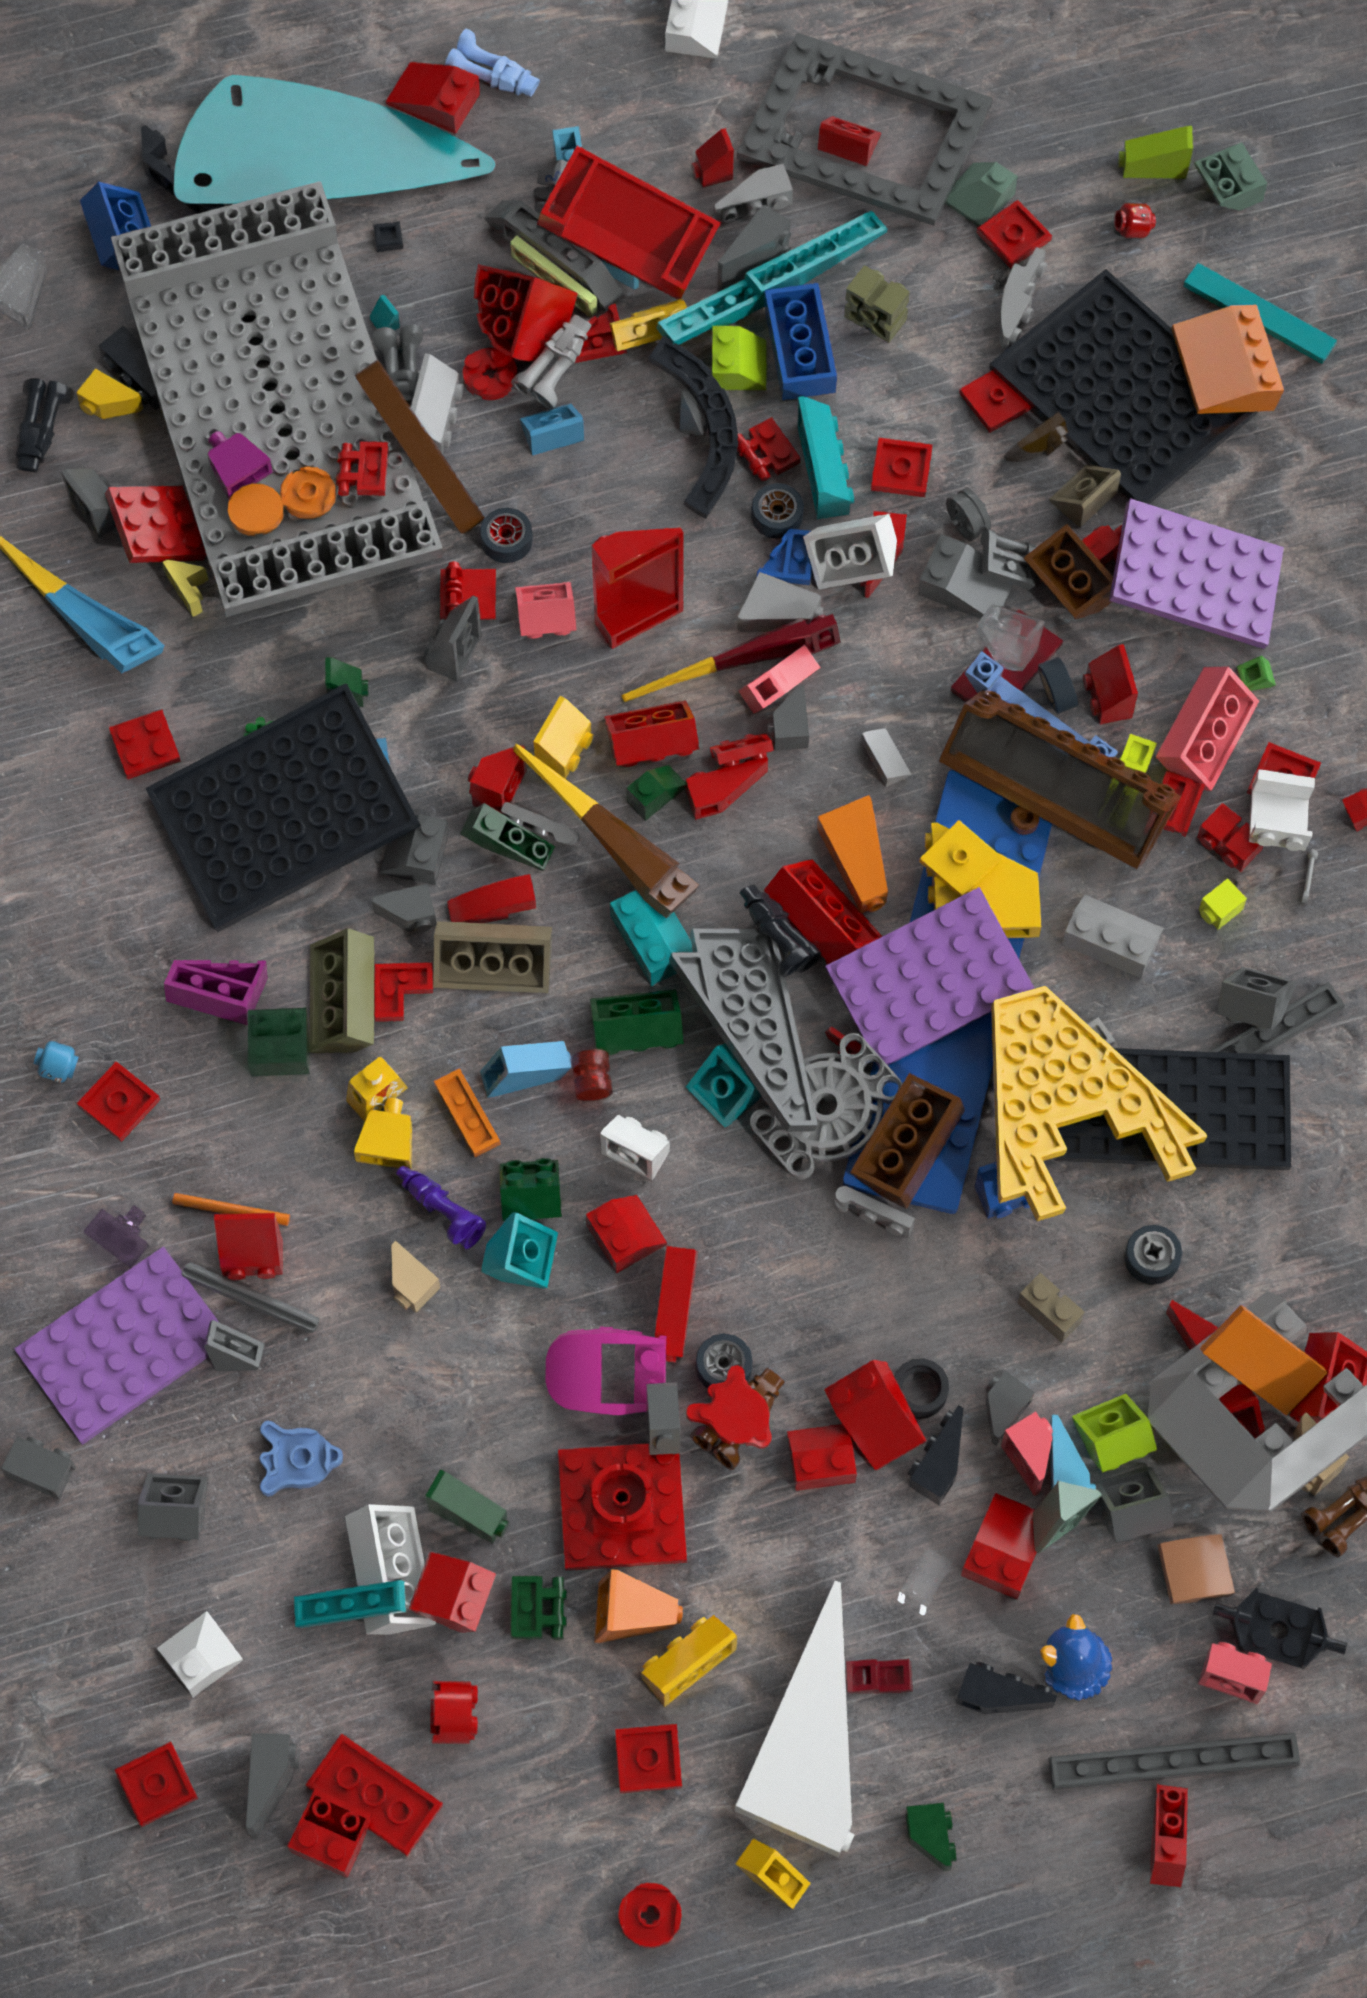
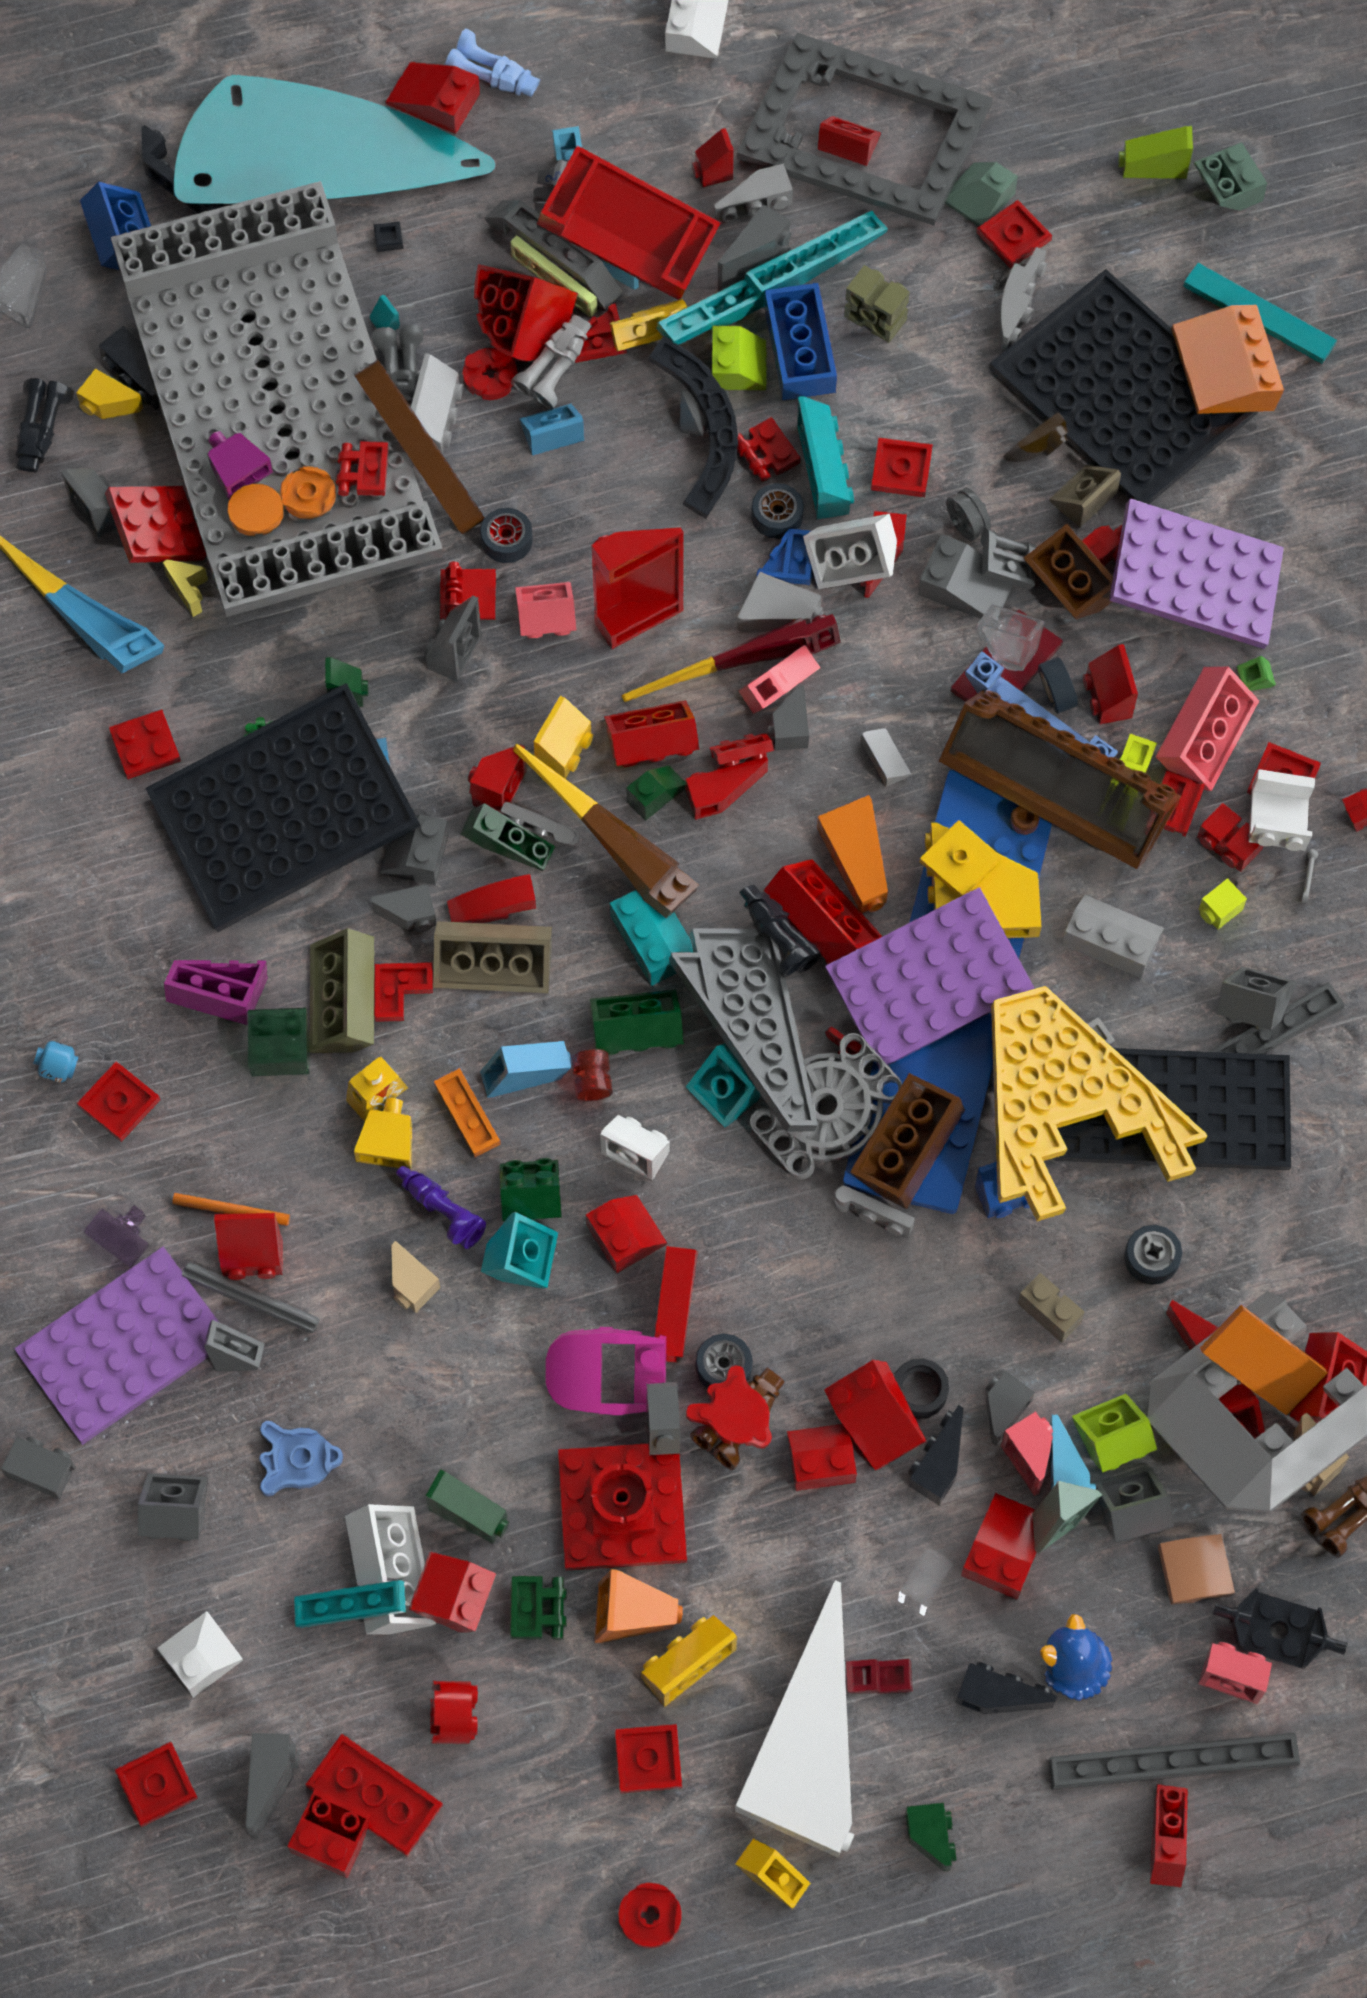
(993, 401): red plate -> none
(1134, 220): red head -> none

